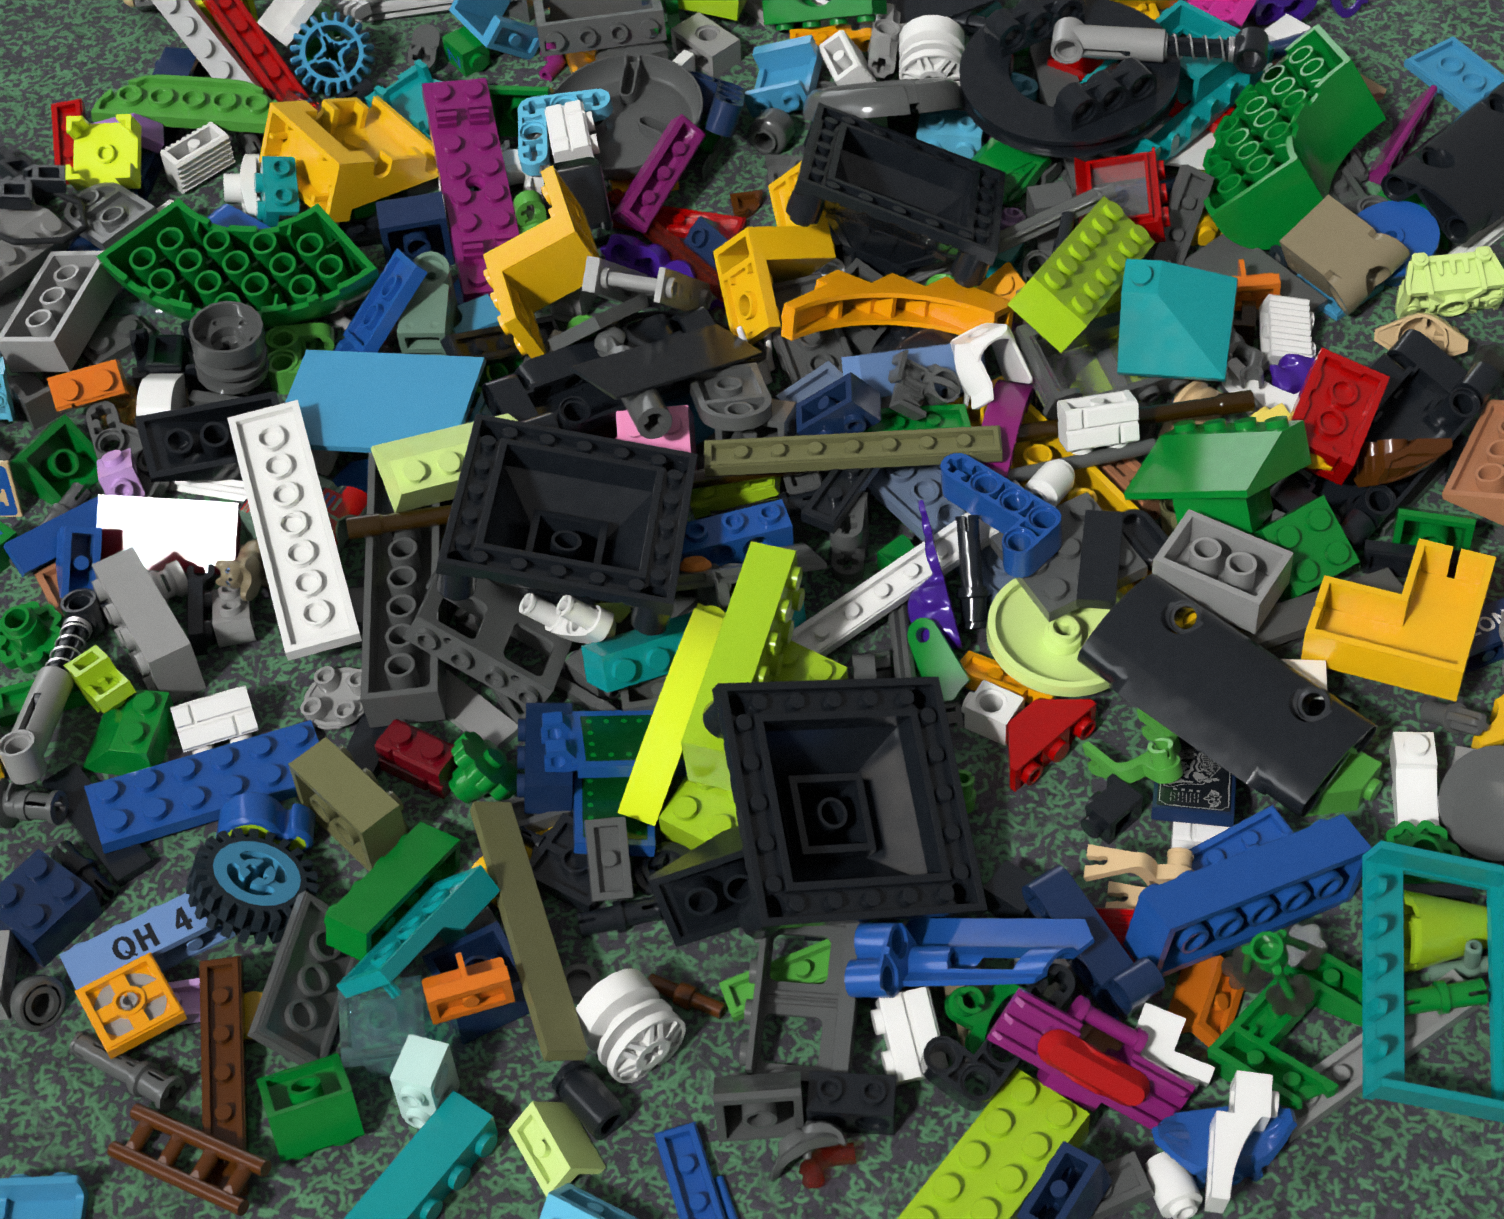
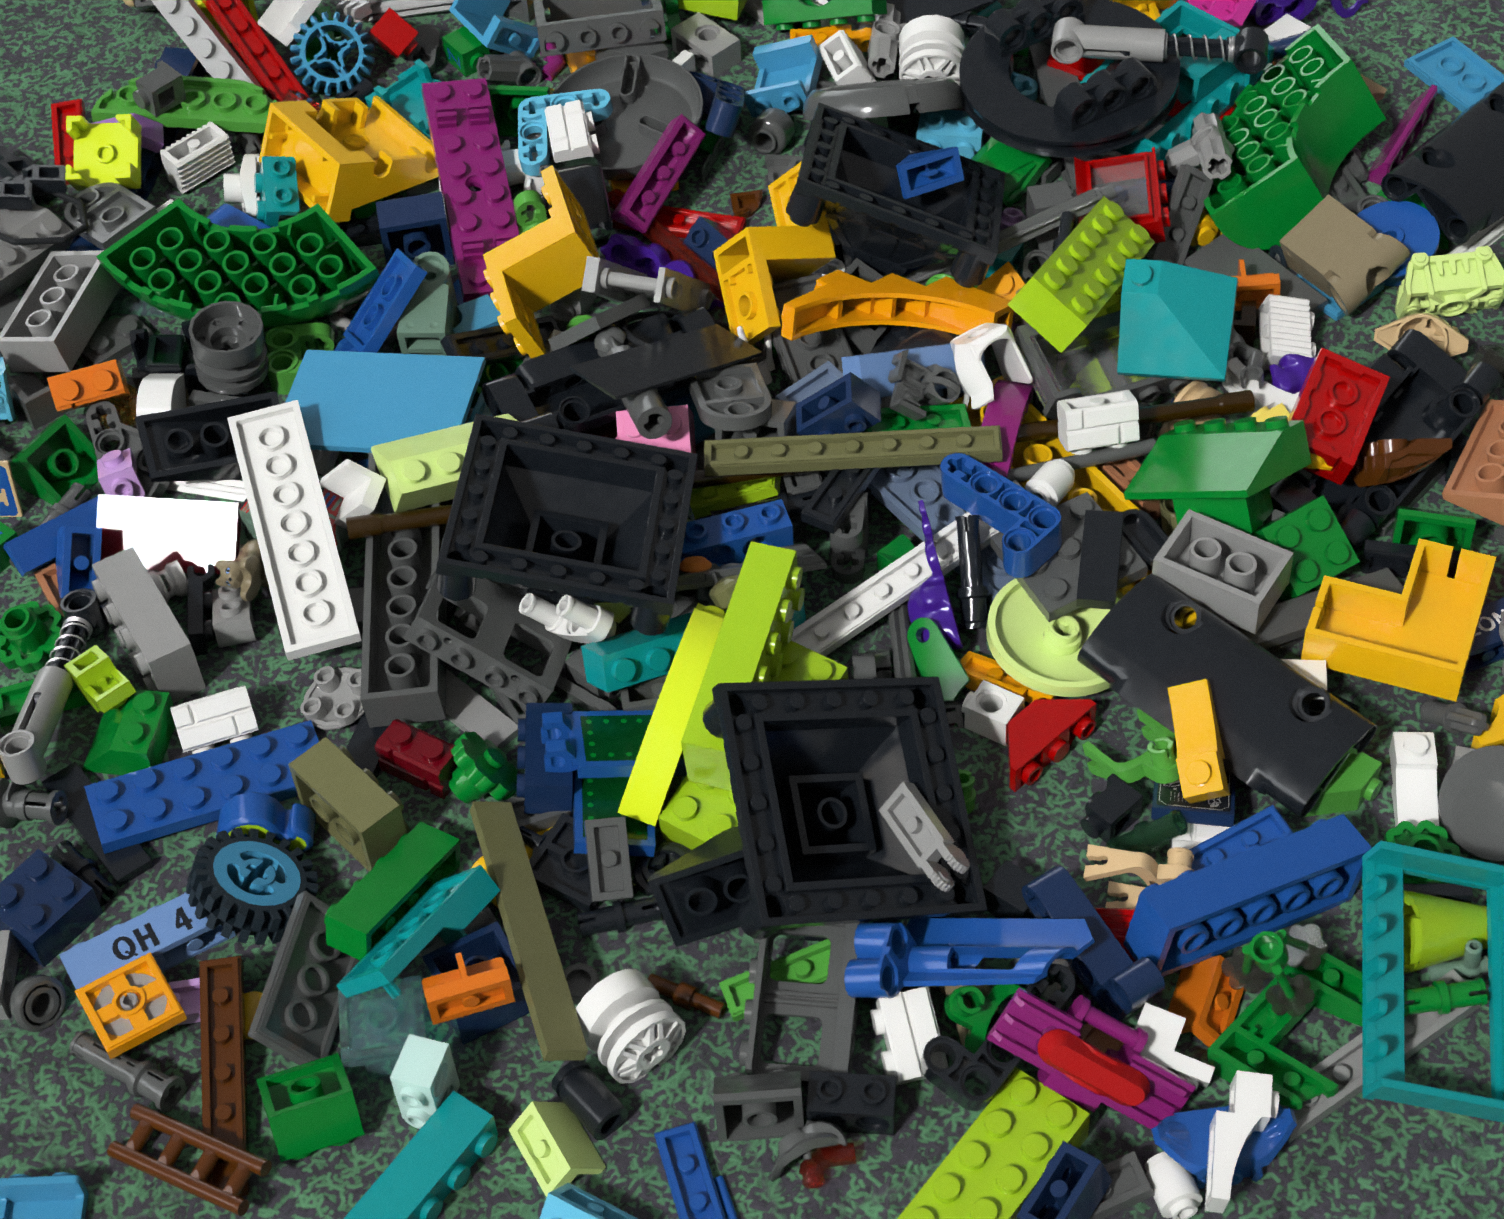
(159, 89): none -> dark grey brick
(358, 488): none -> white panel
(394, 34): none -> red slope
(509, 69): none -> dark grey piece
(723, 590): none -> olive tile
(923, 835): none -> light grey hinge
(929, 171): none -> blue slope
(1149, 835): none -> clear green pin
(1198, 742): none -> yellow slope
(1205, 149): none -> light grey piece

